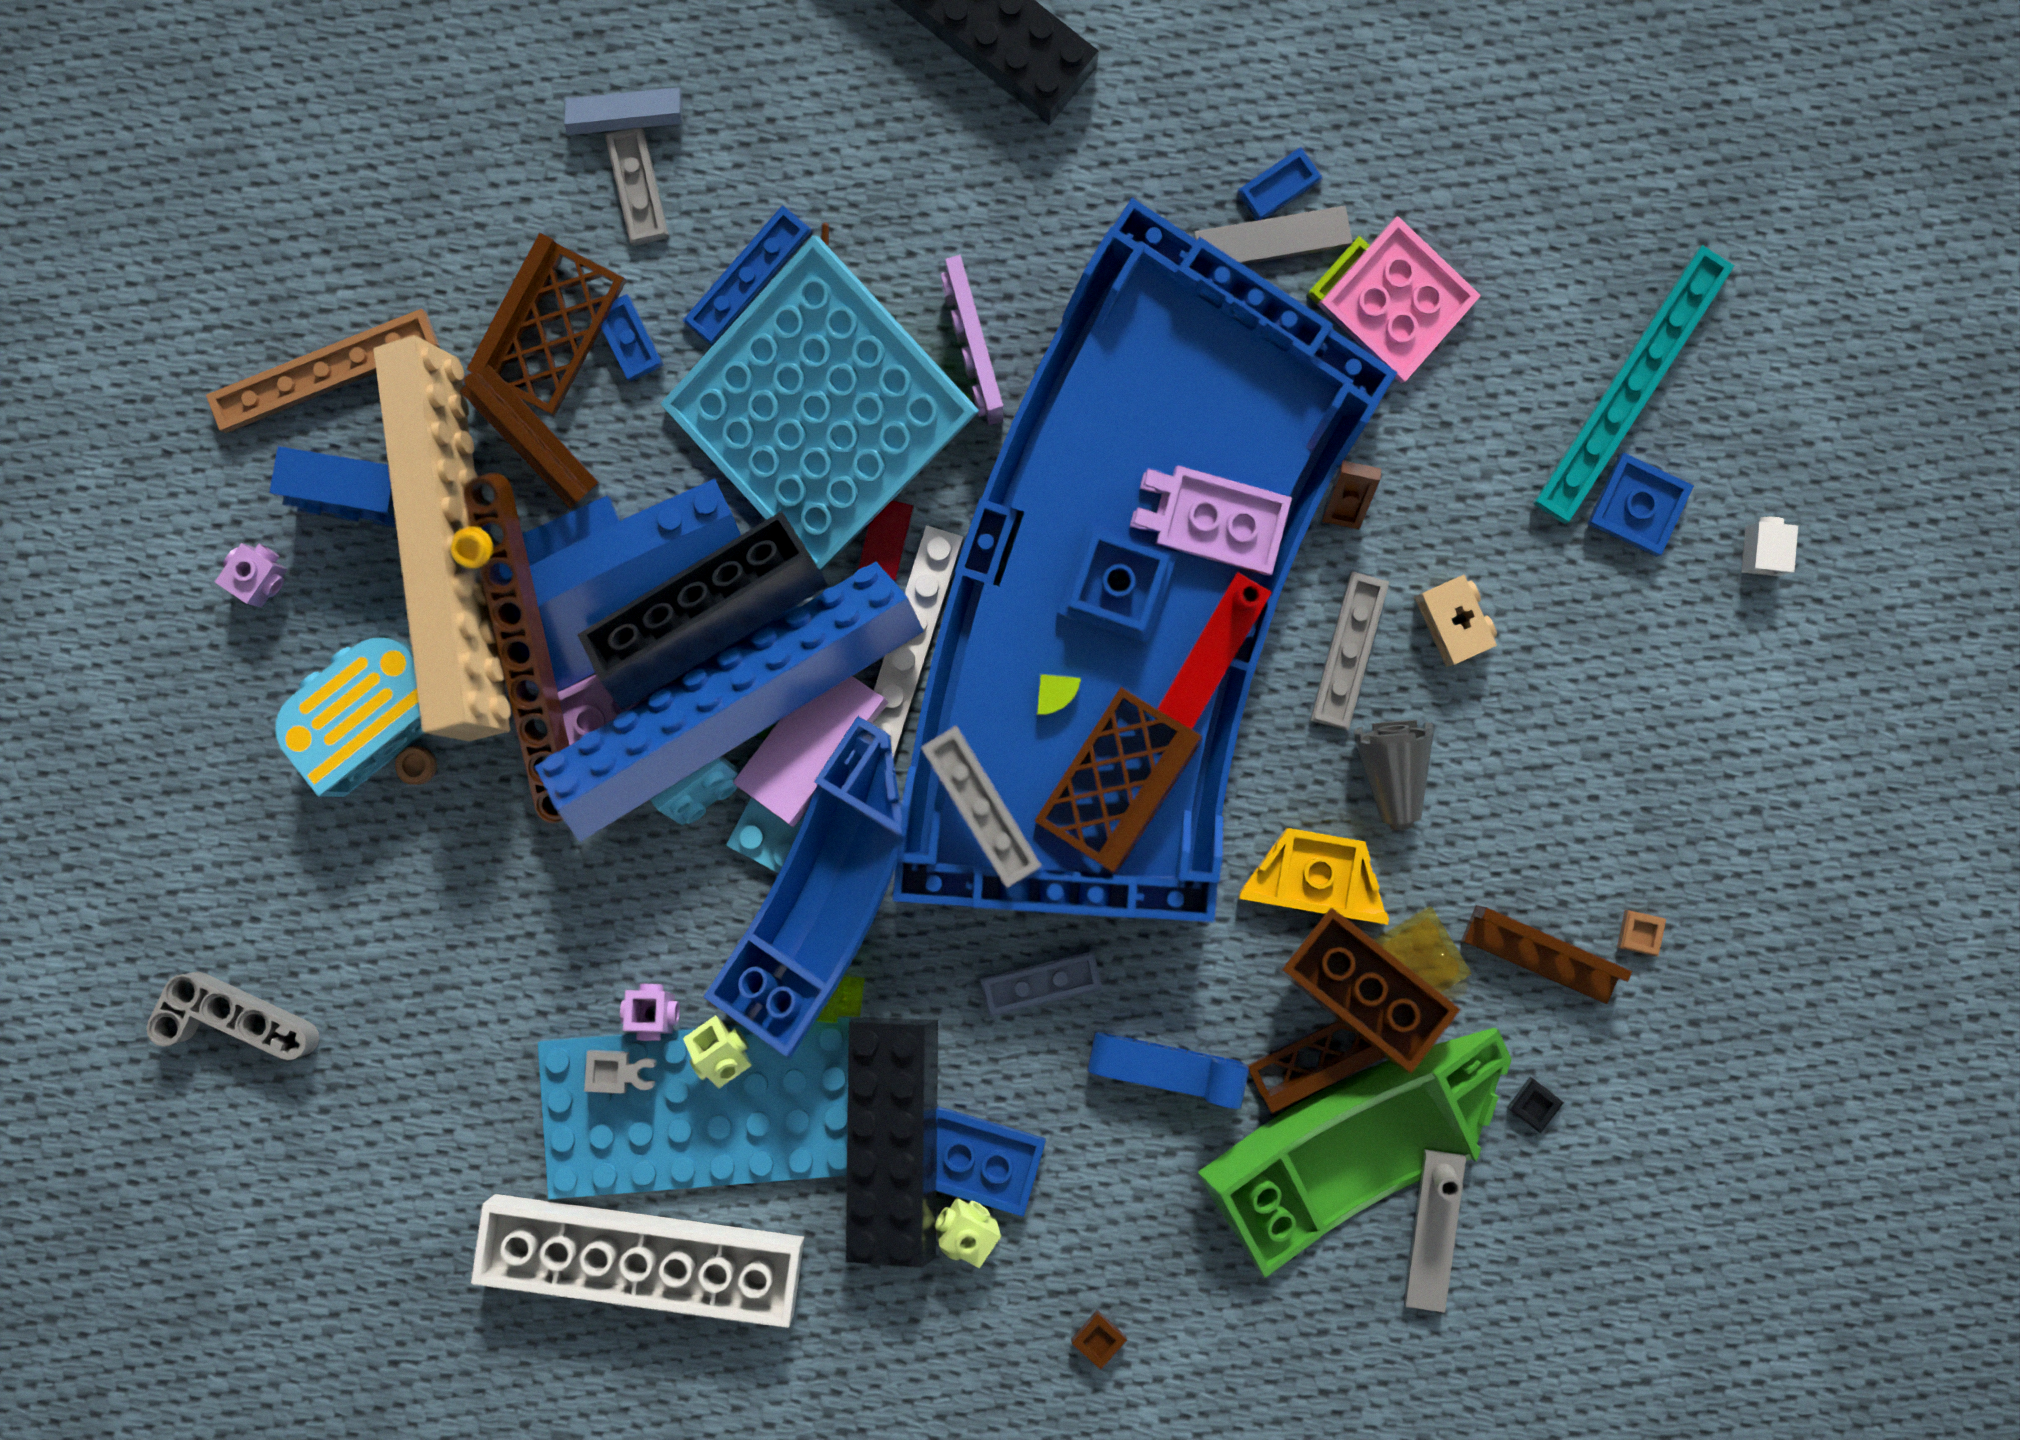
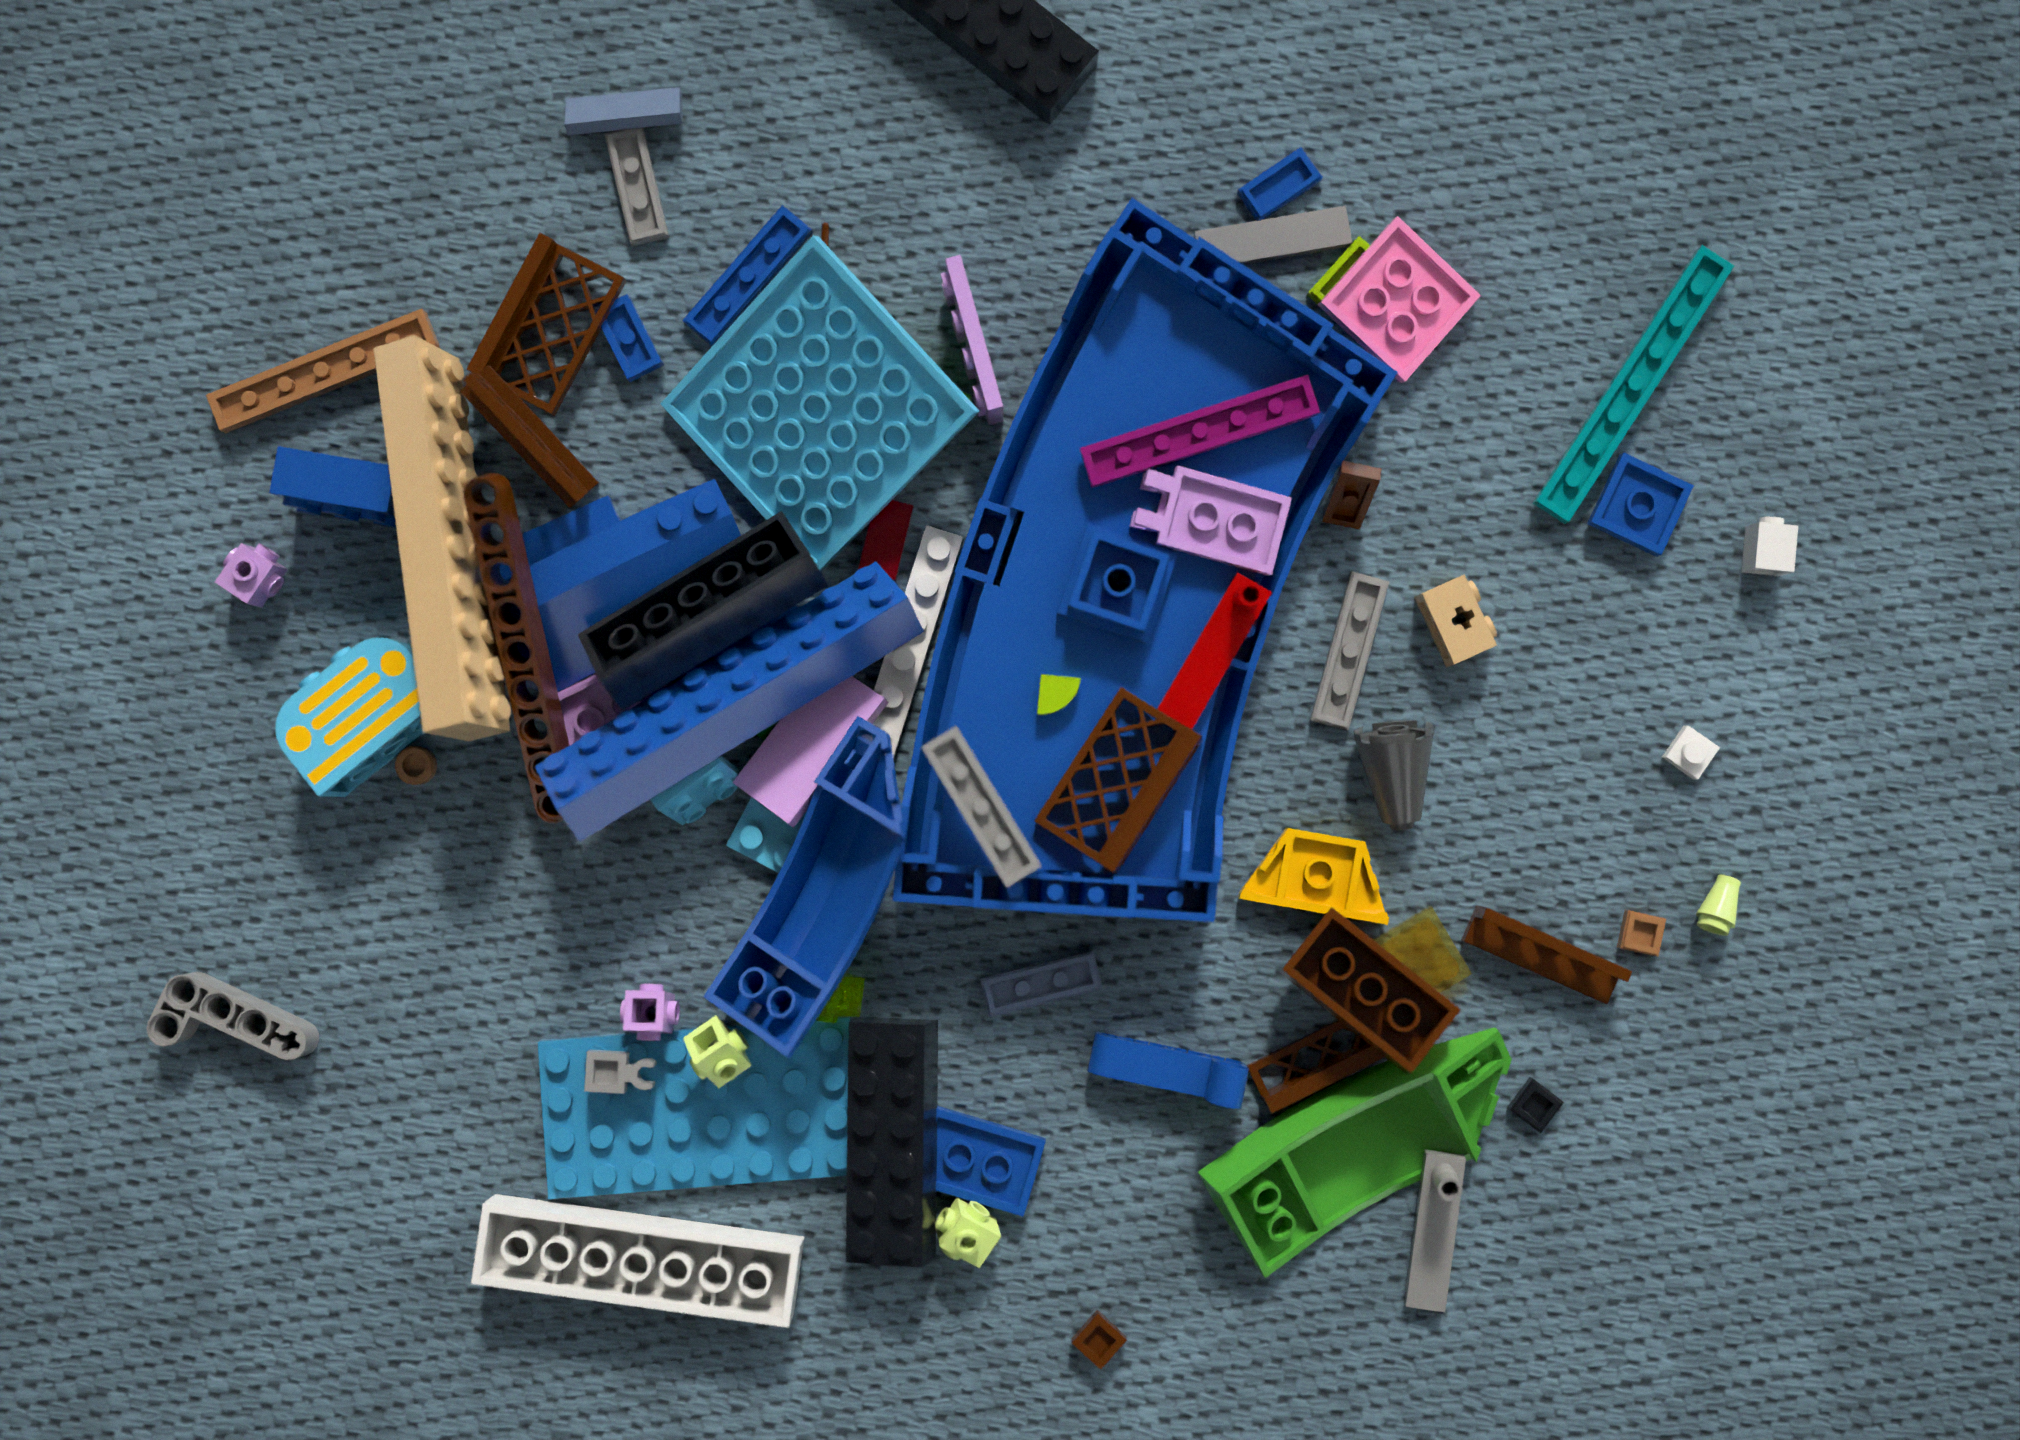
(471, 547): yellow plate -> none
(1199, 431): none -> magenta plate
(1690, 752): none -> white plate
(1720, 906): none -> yellowish green cone

